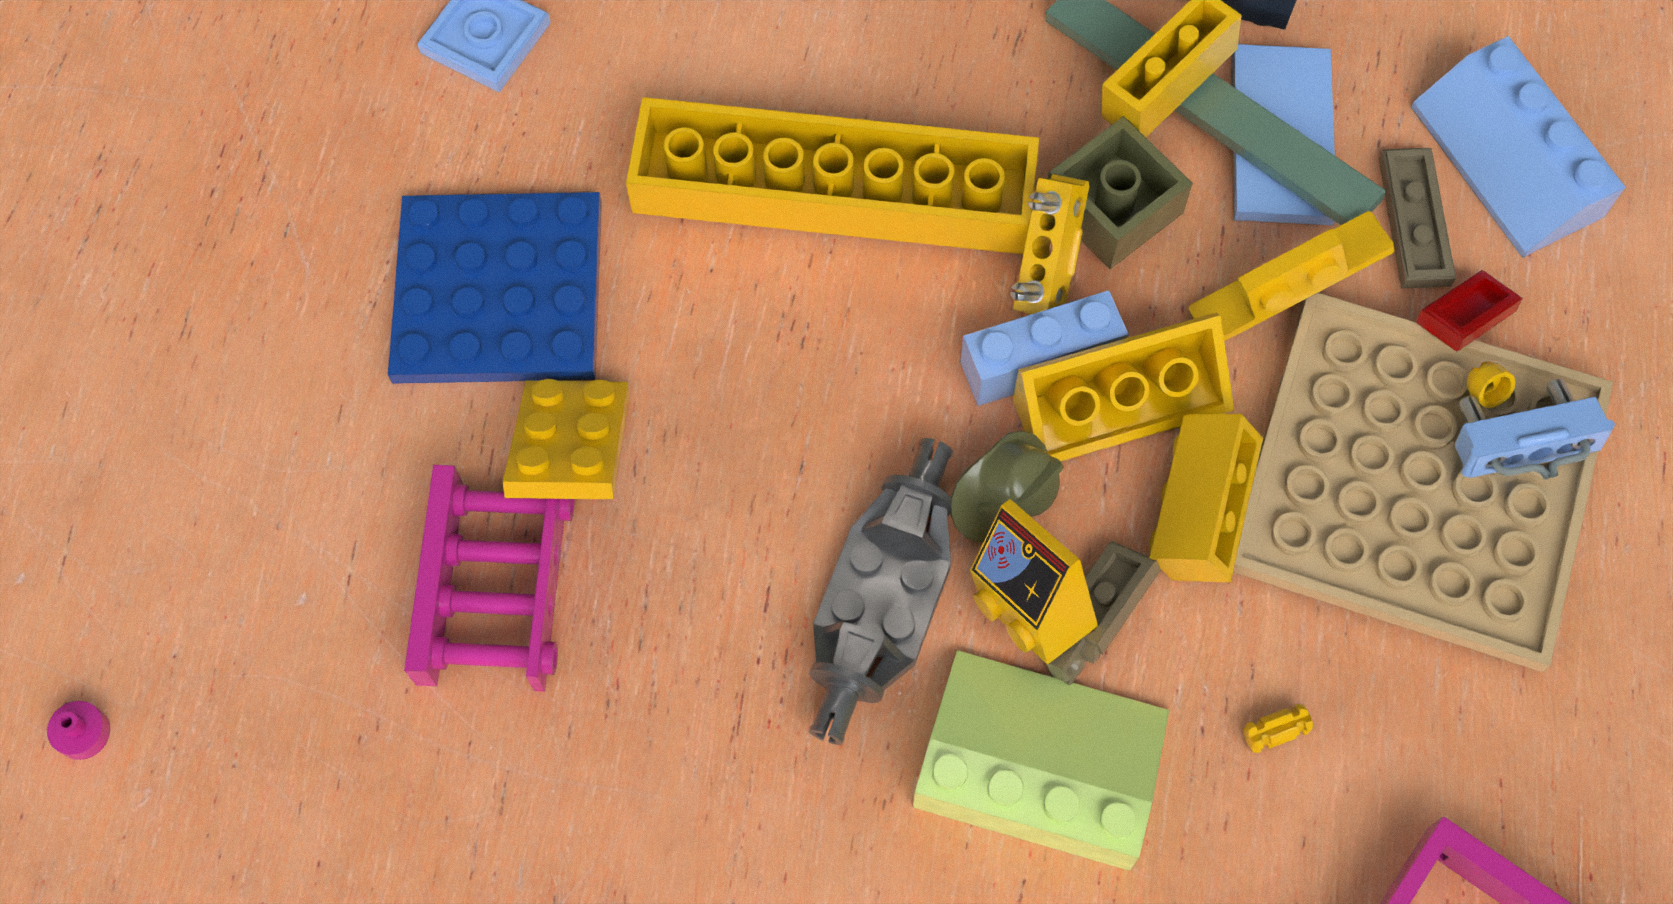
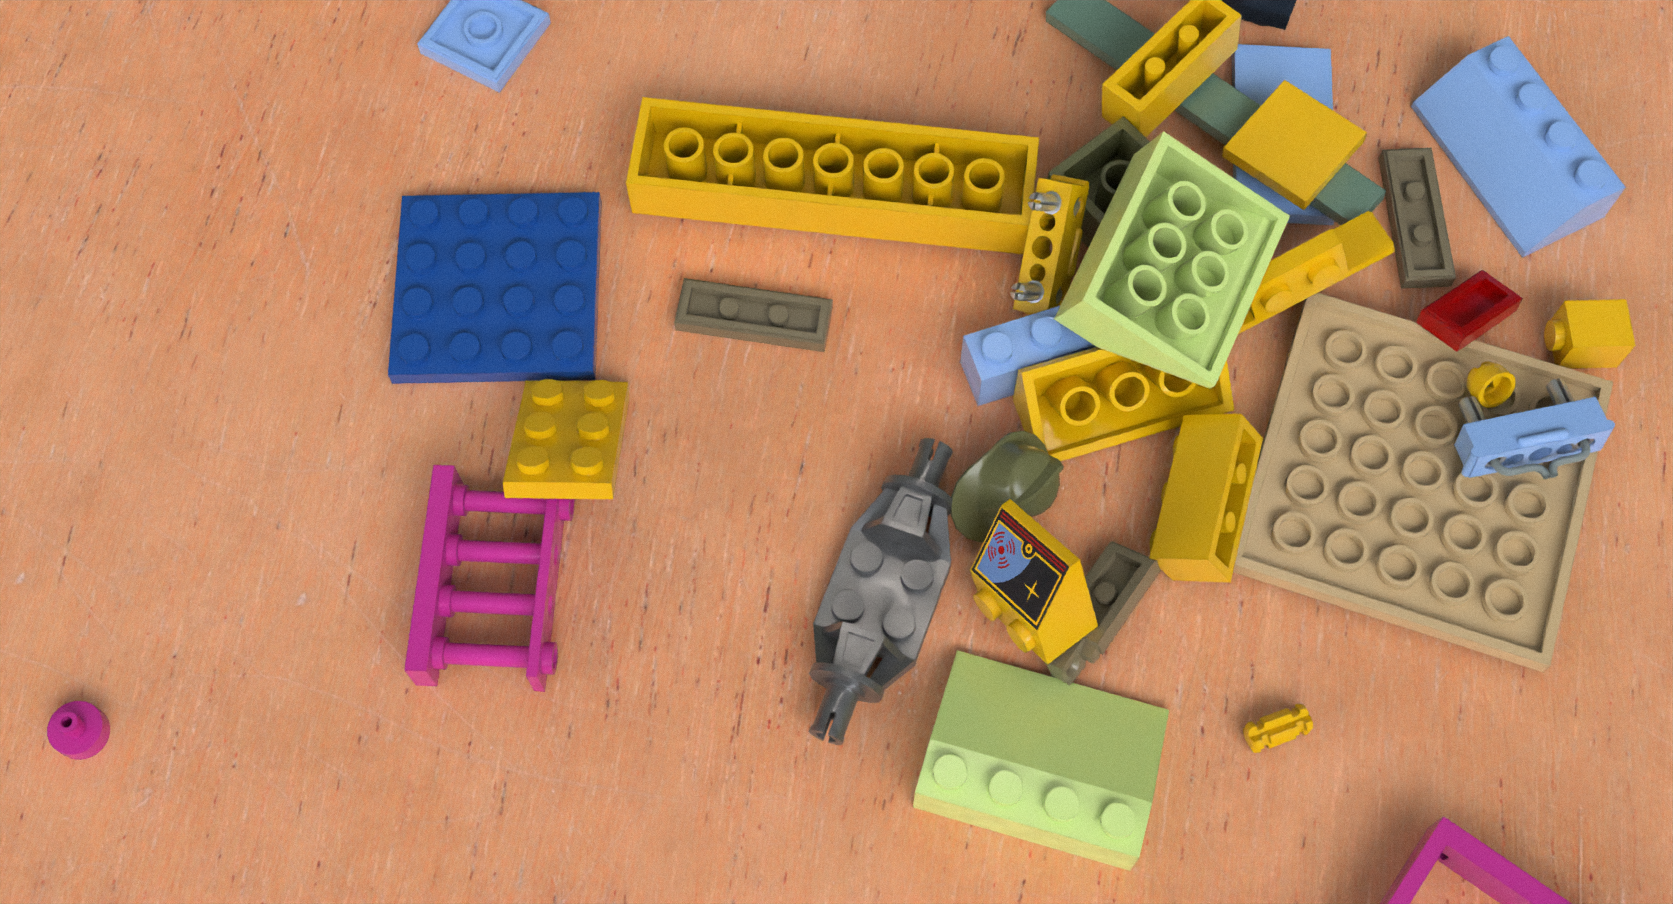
(753, 315): none -> dark tan tile
(1173, 264): none -> yellowish green slope
(1294, 144): none -> yellow tile
(1590, 333): none -> yellow brick

